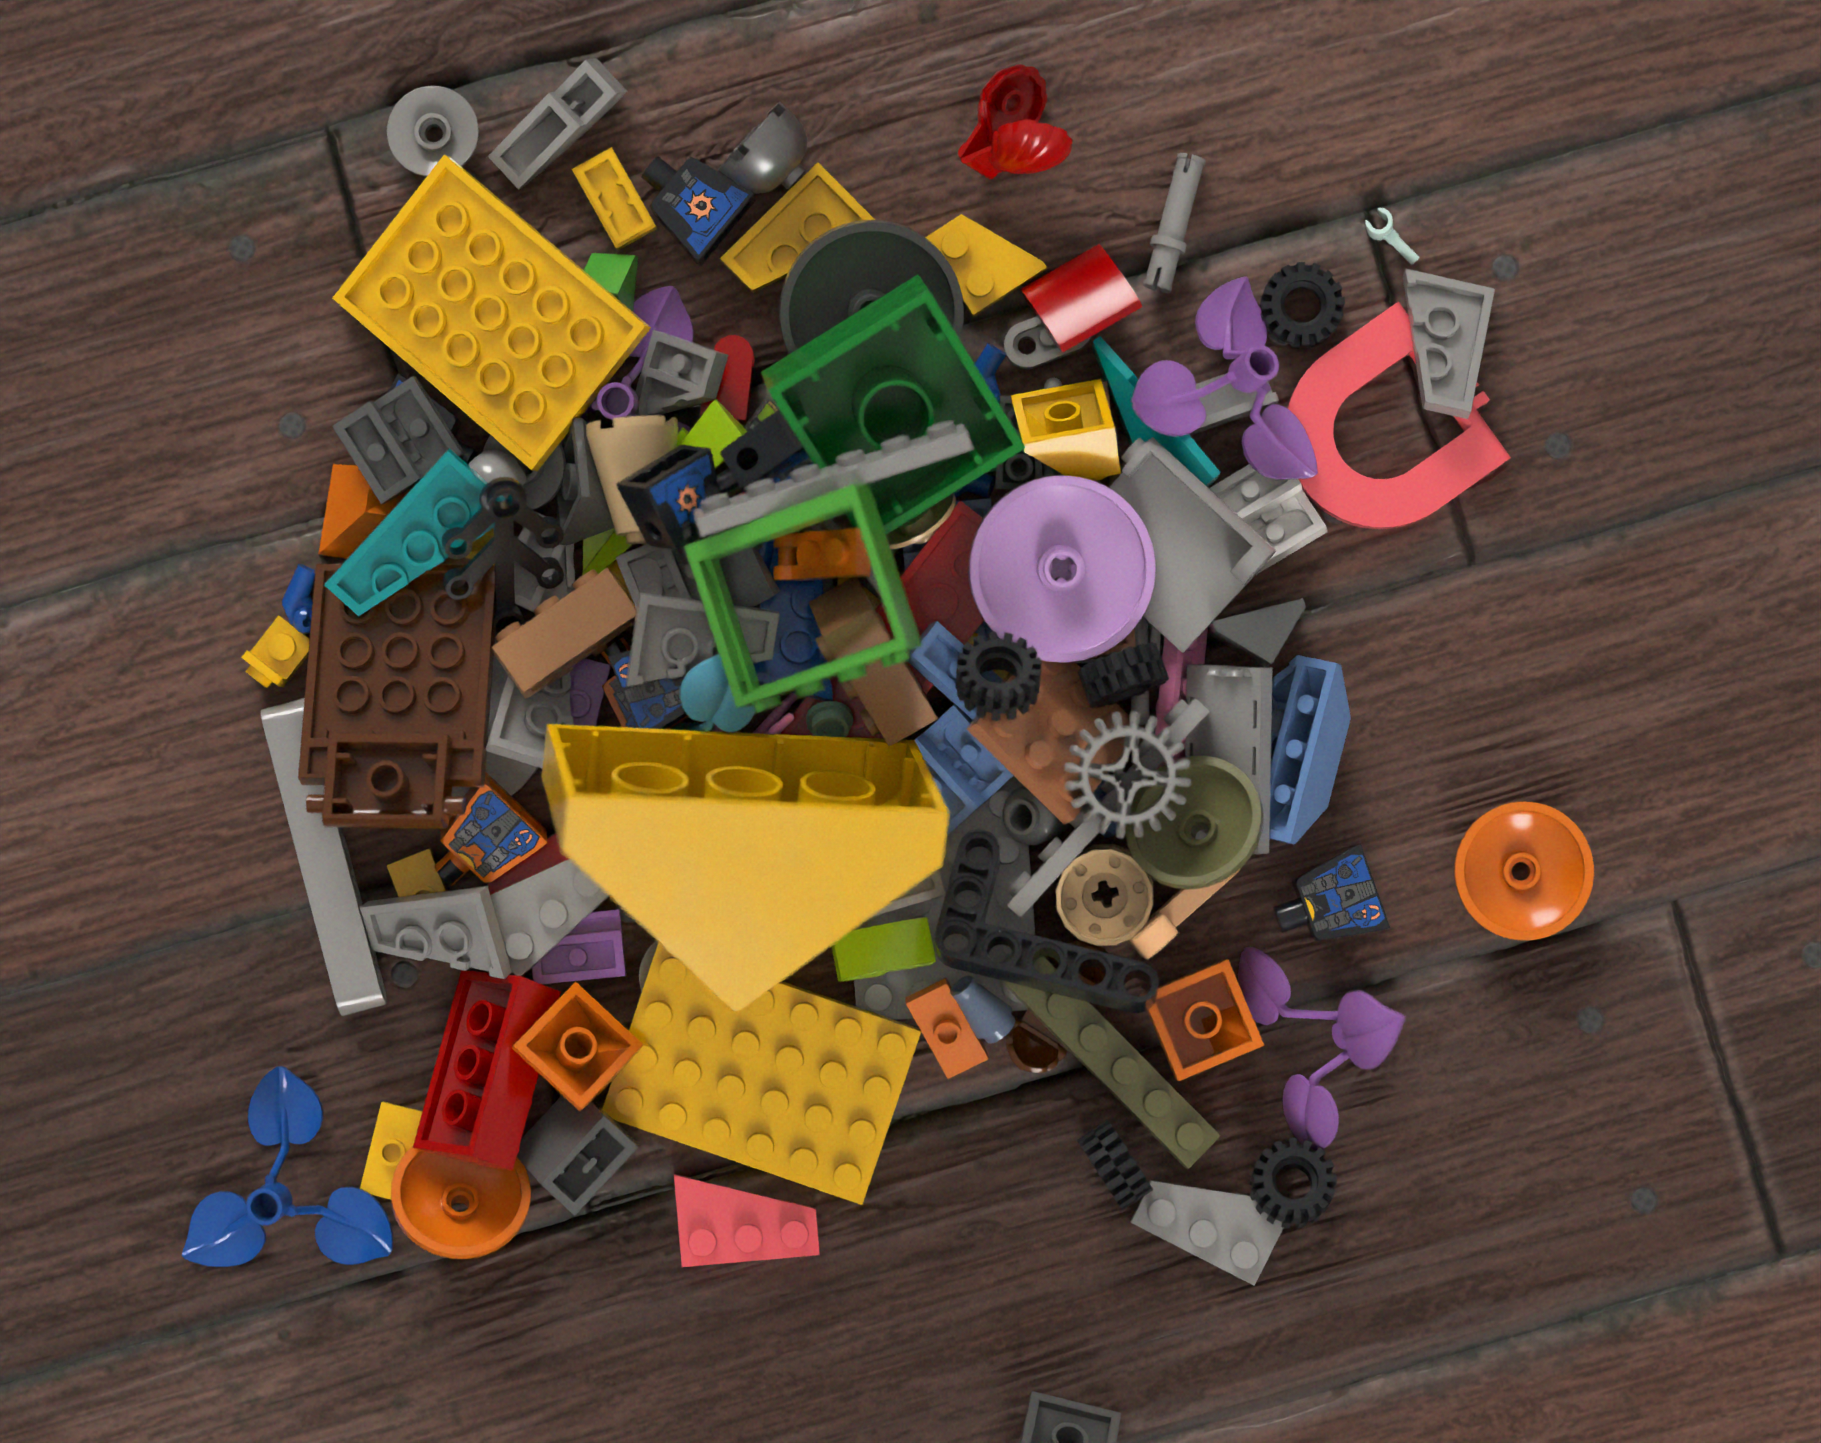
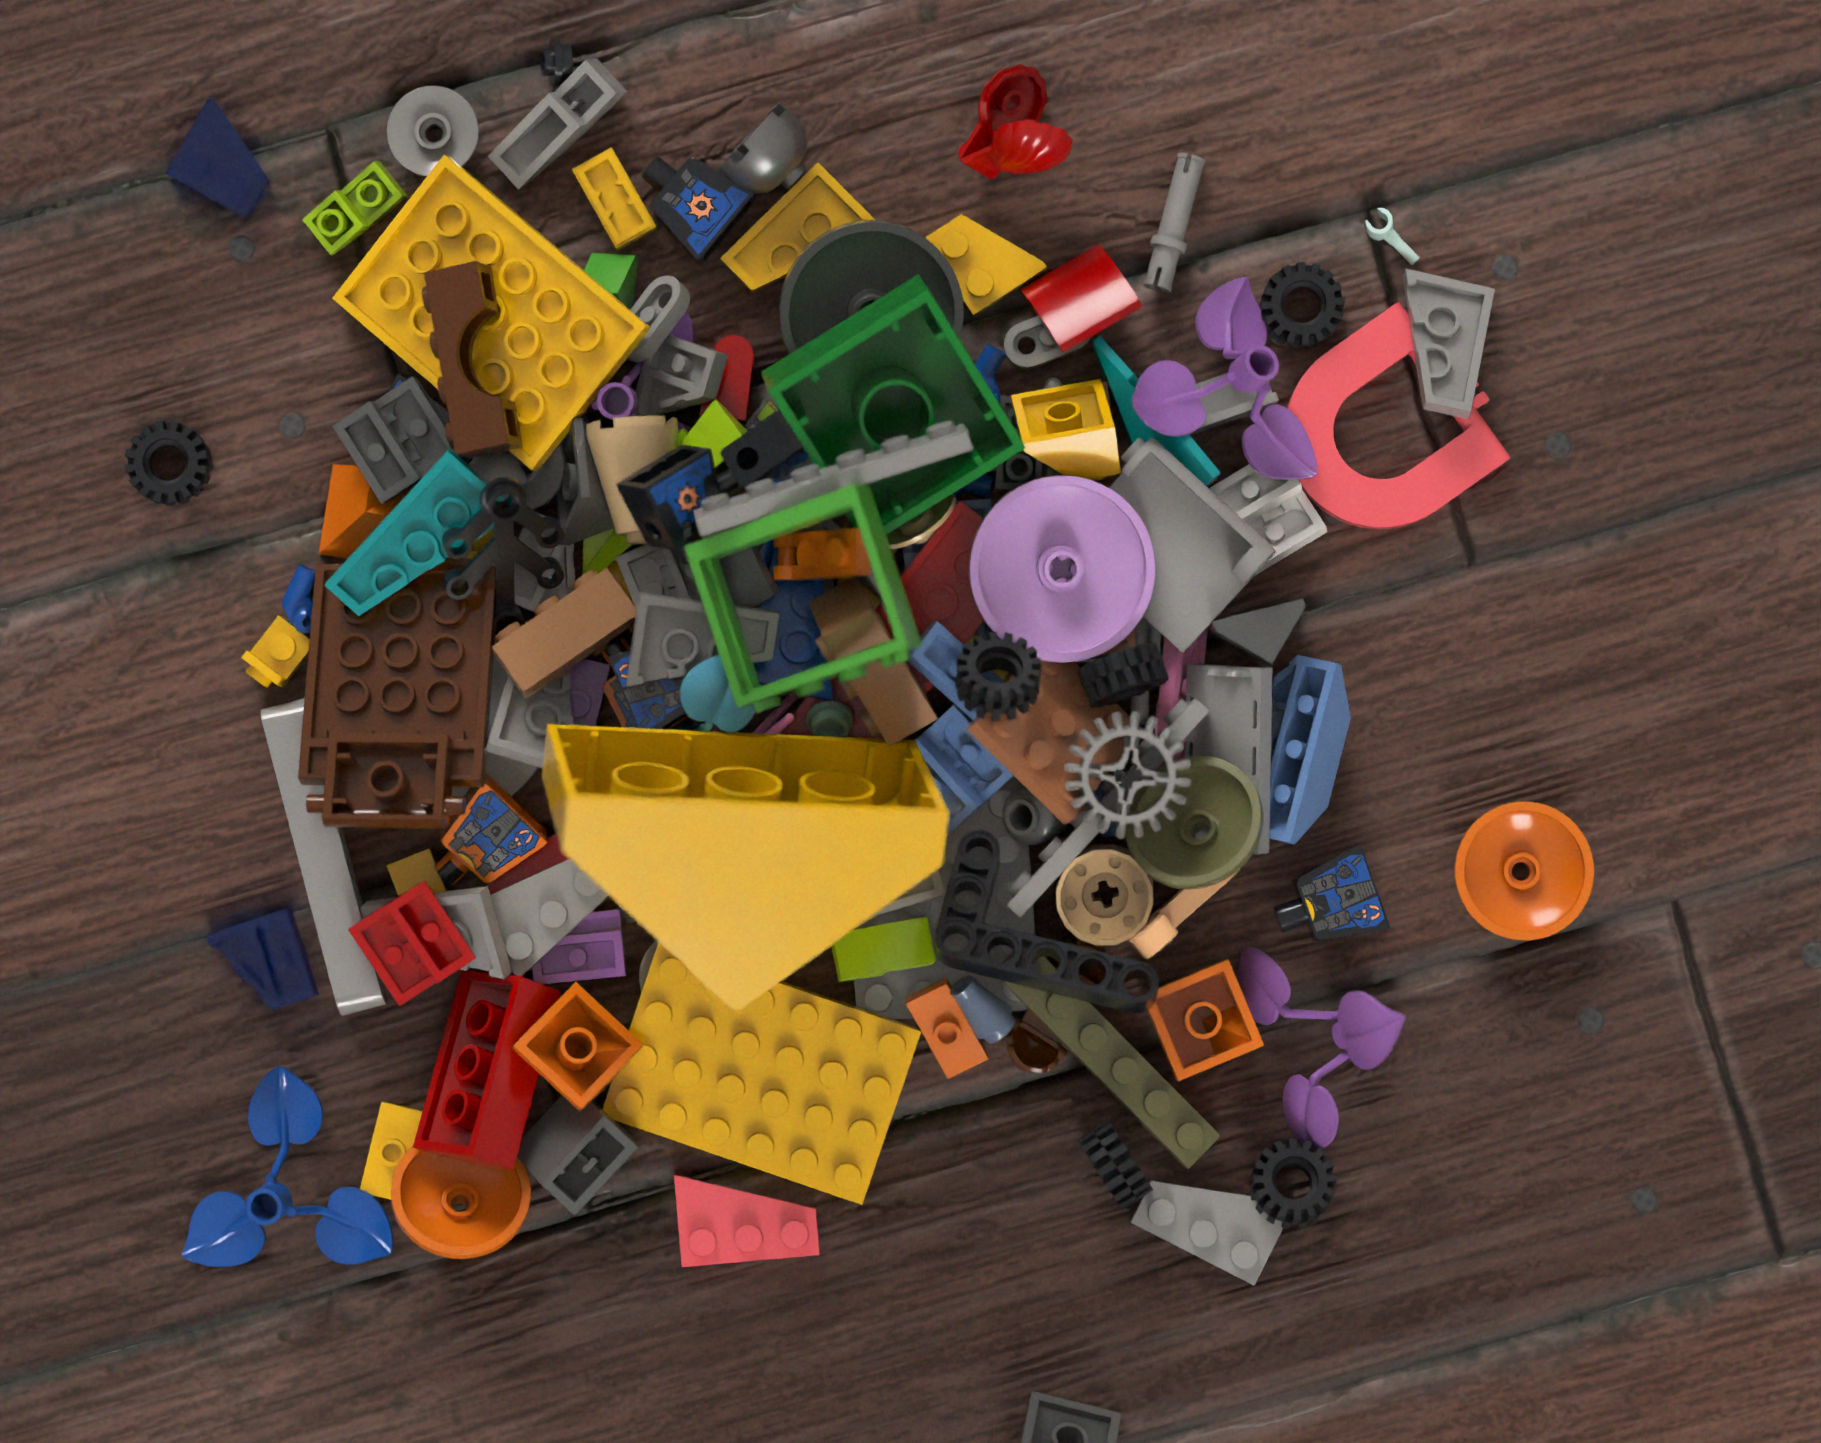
(141, 456): none -> black tyre
(219, 163): none -> clear blue wing
(269, 957): none -> clear blue wing
(355, 208): none -> lime slope
(412, 943): none -> red slope
(460, 304): none -> reddish brown arch
(556, 61): none -> black plate
(661, 308): none -> light grey plate

